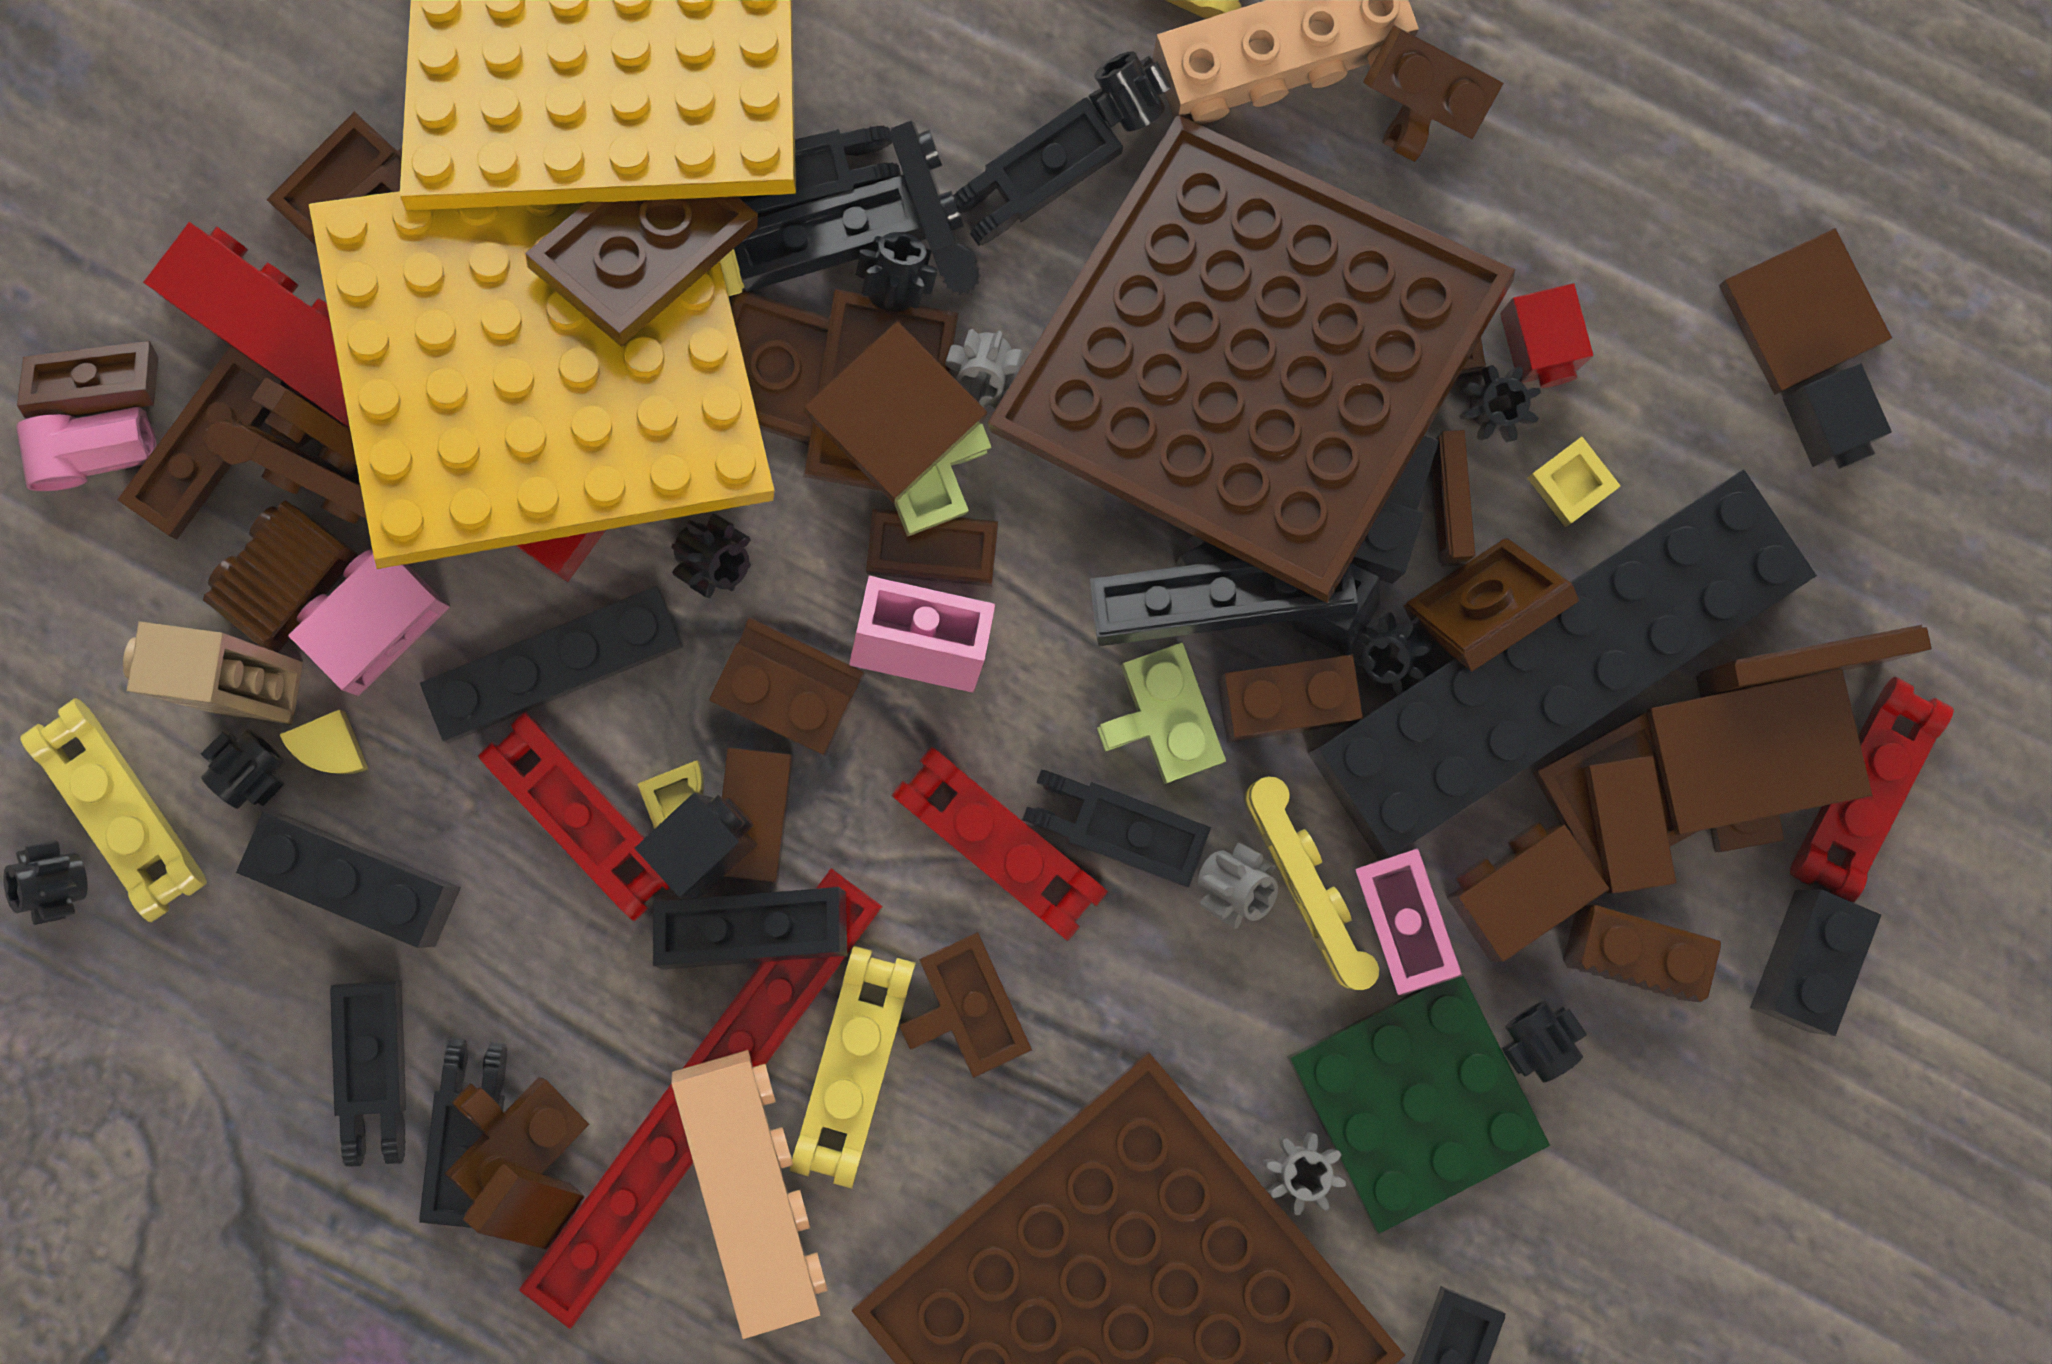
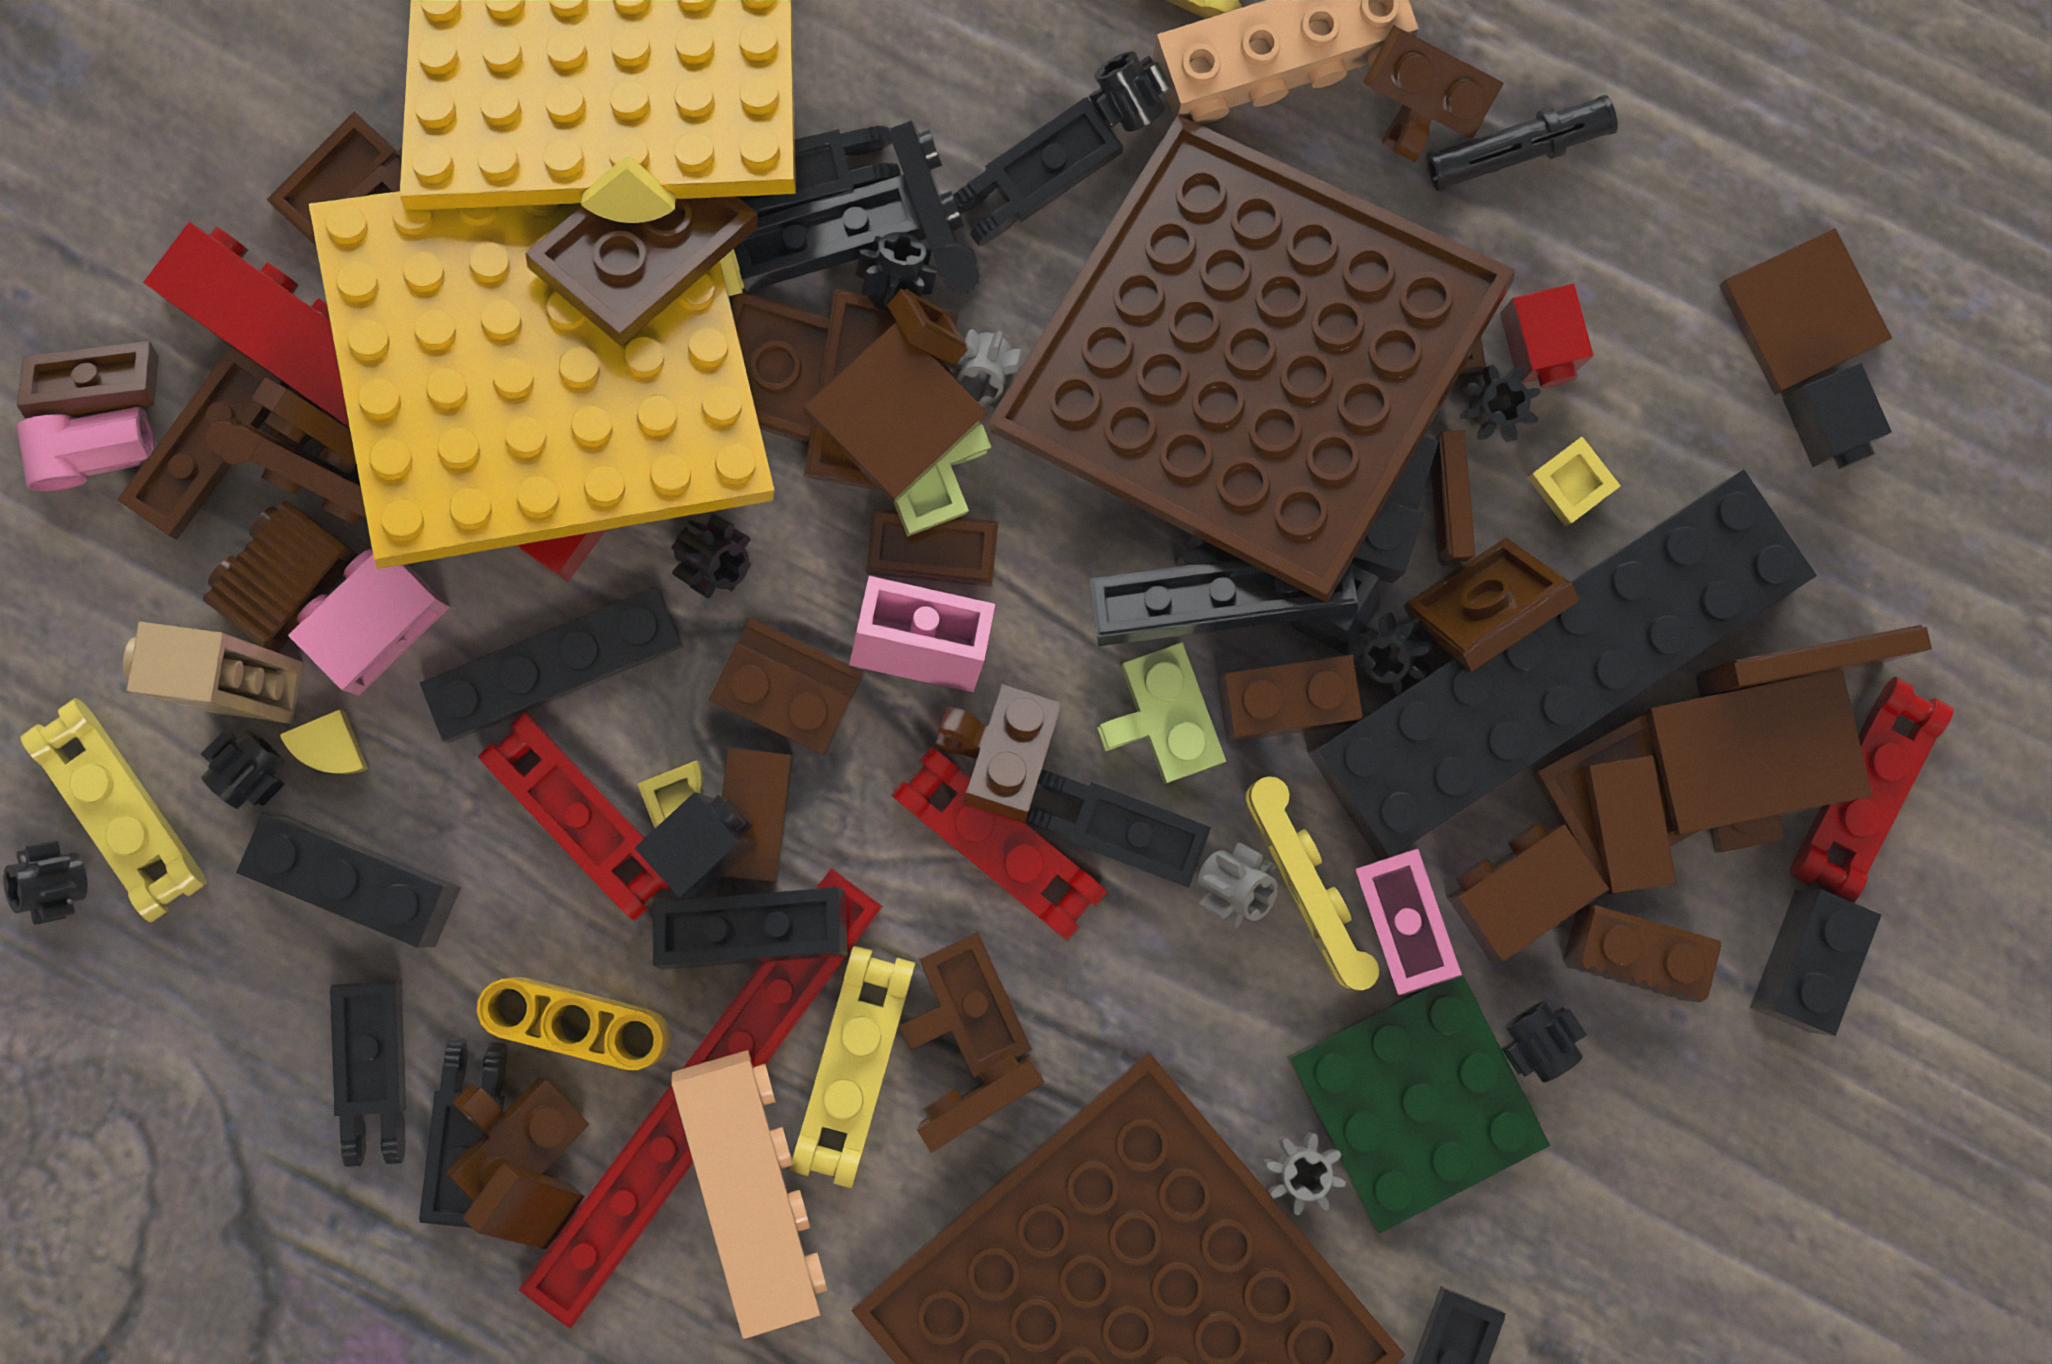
(543, 1023): none -> yellow beam
(628, 194): none -> light yellow tile
(927, 326): none -> reddish brown tile
(955, 1114): none -> reddish brown plate
(1006, 751): none -> plate
(1588, 122): none -> black pin

